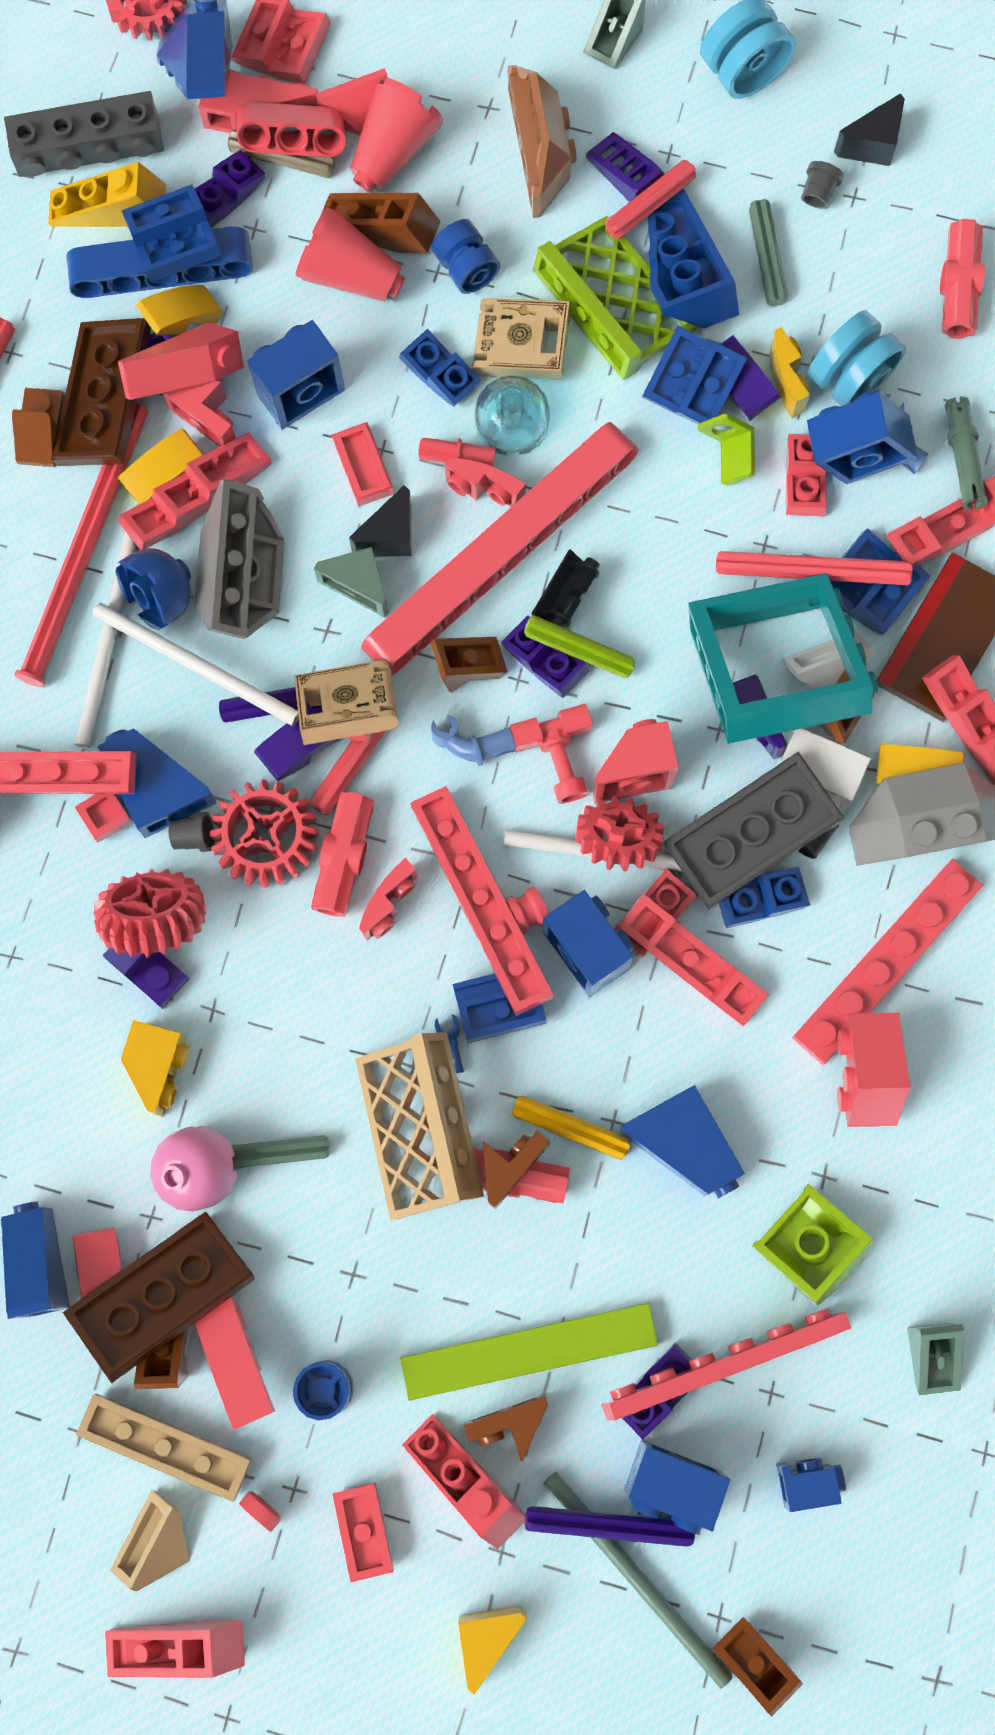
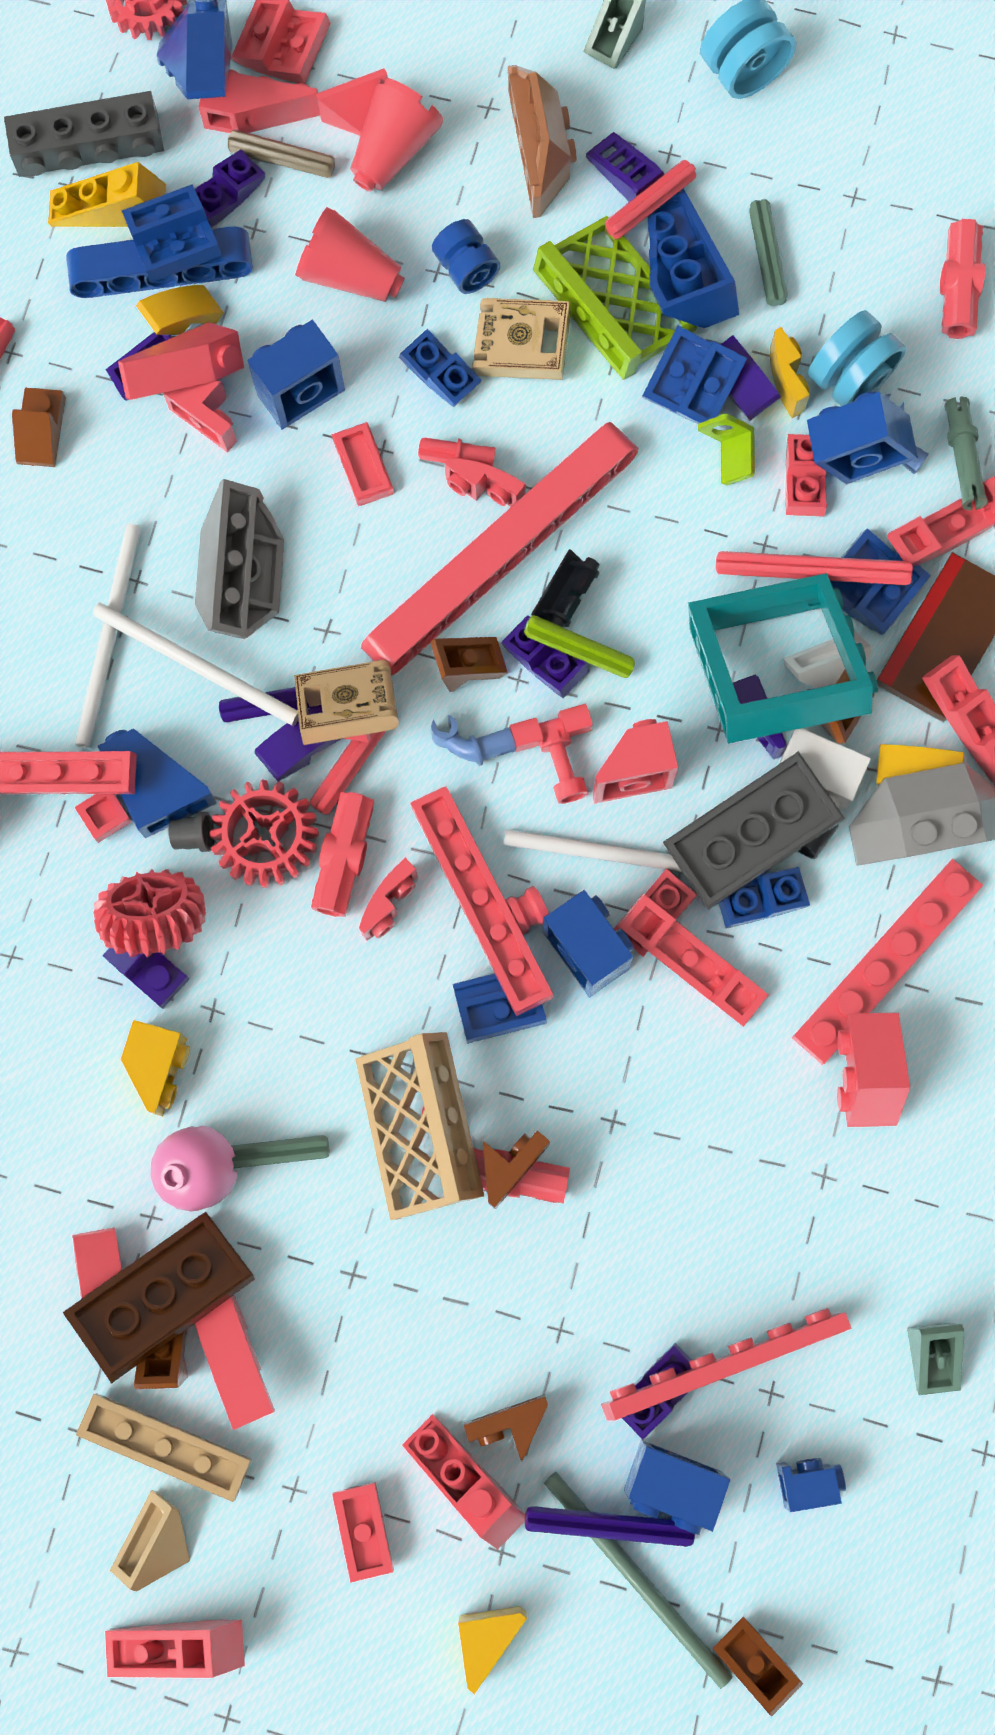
(32, 1263): blue slope -> none
(76, 562): coral axle -> none
(95, 410): reddish brown tile -> none
(157, 585): blue cylinder -> none
(160, 465): yellow slope -> none
(192, 493): coral slope -> none
(260, 1511): coral tile -> none
(276, 117): coral beam -> none
(323, 1390): blue wheel -> none
(354, 577): sand green slope -> none
(388, 528): black slope -> none
(389, 219): dark orange slope -> none
(452, 1036): blue hand -> none
(512, 415): clear light blue cylinder -> none
(528, 1351): lime tile -> none
(571, 1127): yellow axle -> none
(619, 833): coral gear -> none
(687, 1143): blue slope -> none
(814, 1245): lime slope -> none
(821, 183): dark grey piece -> none
(873, 135): black slope -> none

